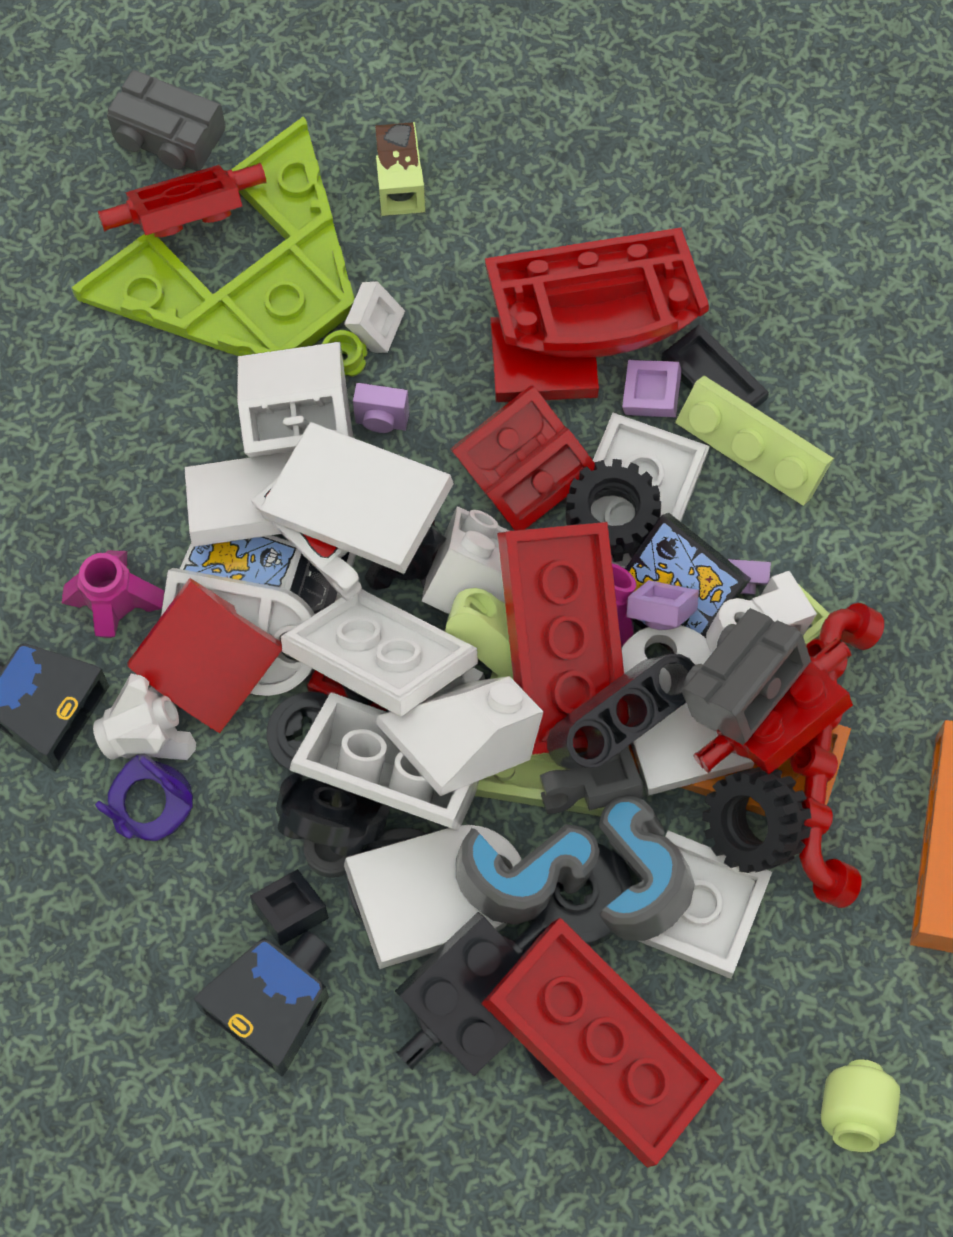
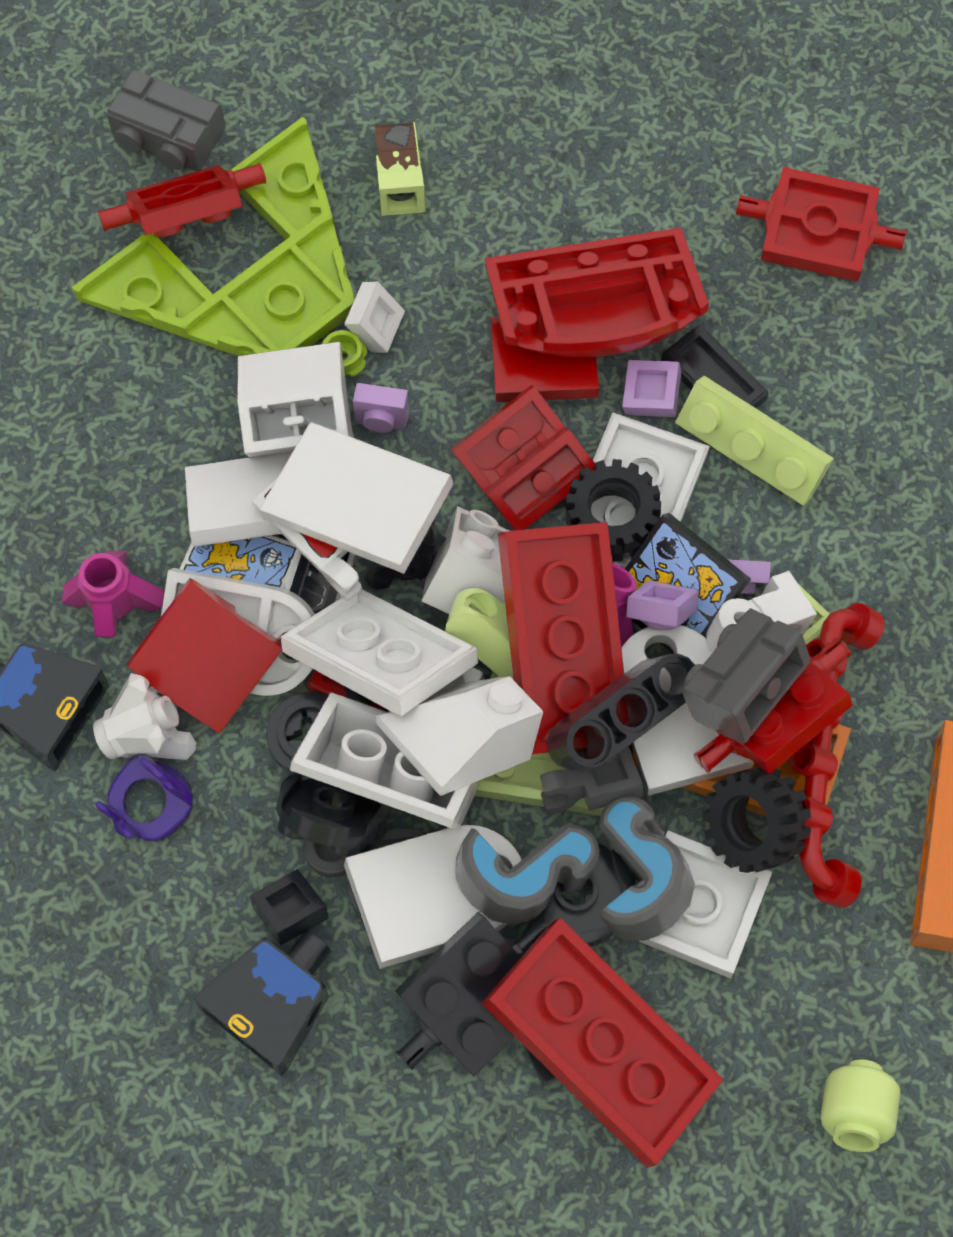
(820, 224): none -> red plate

